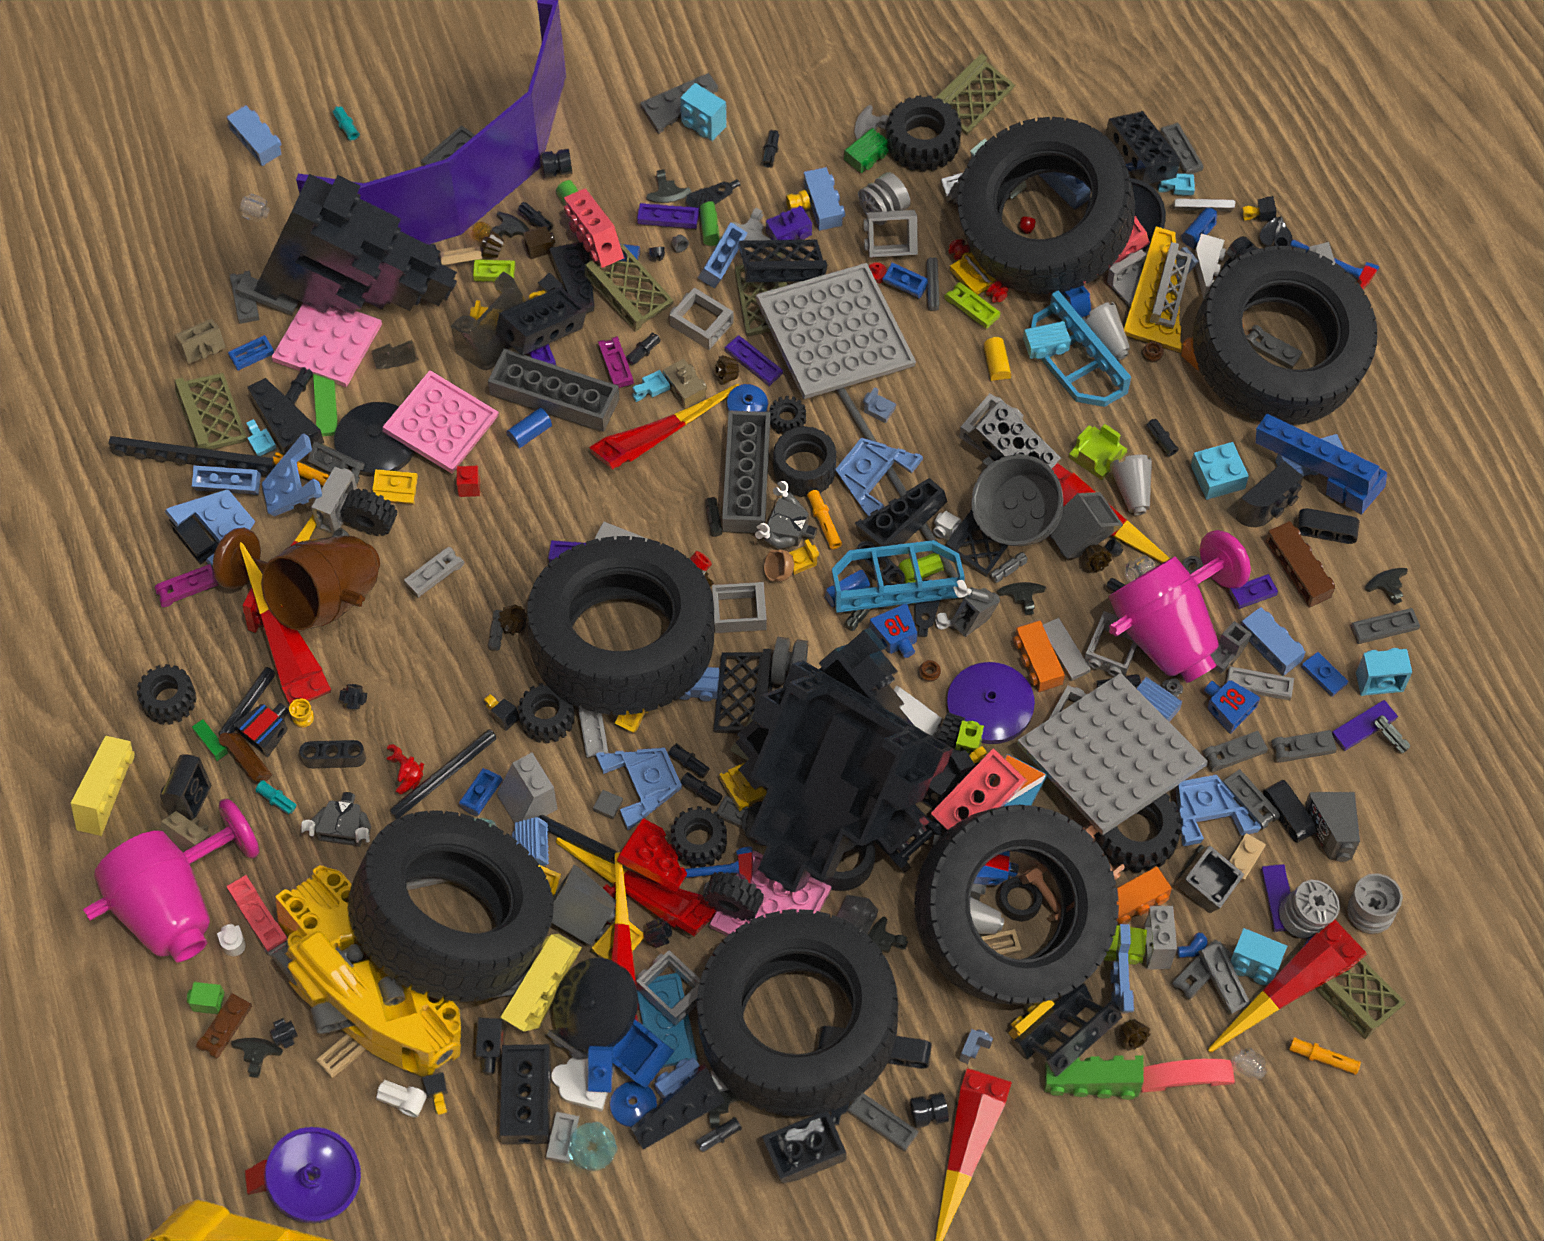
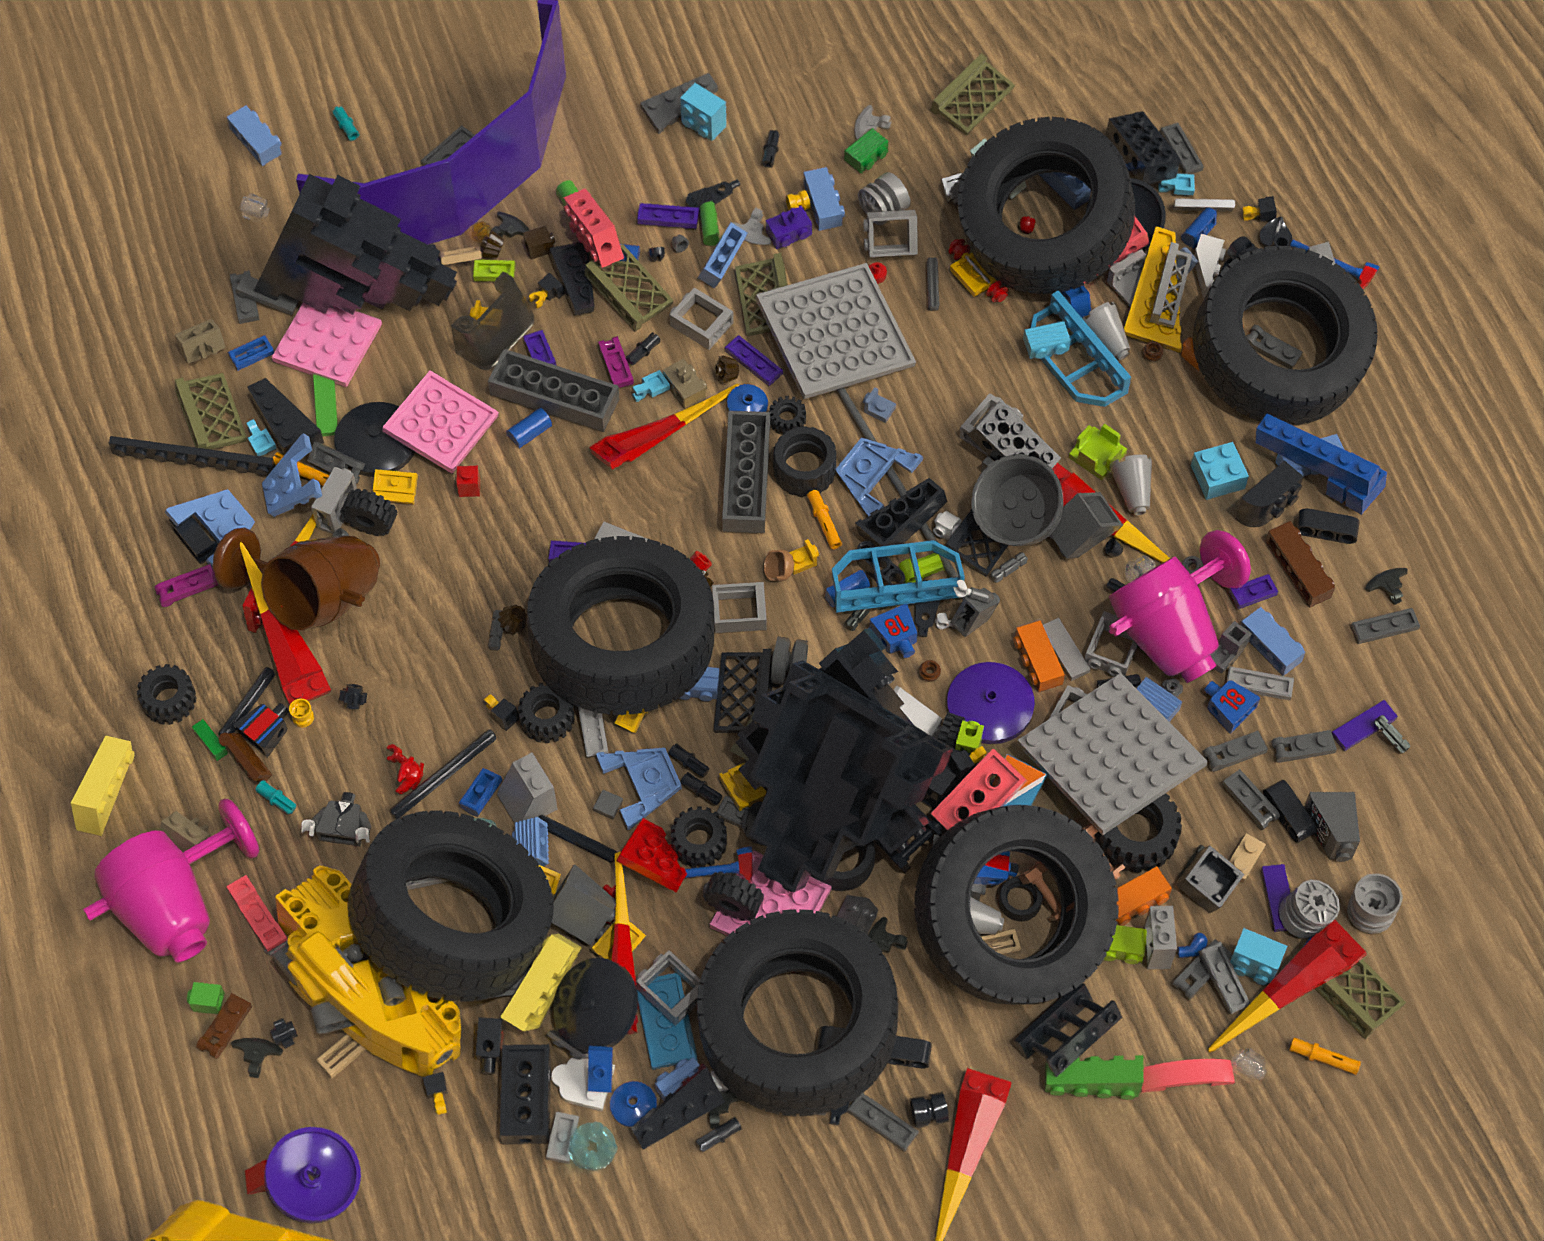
(186, 787): black brick -> none
(220, 479): medium blue brick -> none
(232, 940): white plate -> none
(299, 384): black axle -> none
(341, 760): black beam -> none
(396, 356): clear smoke slope -> none
(408, 1099): white piece -> none
(433, 572): light grey plate -> none
(535, 216): black axle -> none
(541, 320): black brick -> none
(556, 163): black wheel -> none
(641, 1054): blue piece -> none
(657, 933): black gear -> none
(667, 190): pearl dark grey piece -> none
(678, 909): red plate -> none
(713, 516): pearl dark grey axle -> none
(781, 269): black fence -> none
(787, 521): dark grey torso -> none
(805, 1147): black brick -> none
(905, 280): blue brick -> none
(923, 113): black tyre -> none
(971, 1048): sand blue bracket -> none
(972, 305): lime plate -> none
(997, 359): yellow brick -> none
(1022, 594): pearl dark grey piece -> none
(1035, 1011): yellow plate -> none
(1096, 558): dark brown piece -> none
(1120, 974): medium blue wing -> none
(1133, 1034): dark brown piece -> none
(1162, 437): black axle -> none
(1206, 800): medium blue wing -> none
(1324, 674): blue plate -> none
(1383, 671): medium azure brick -> none

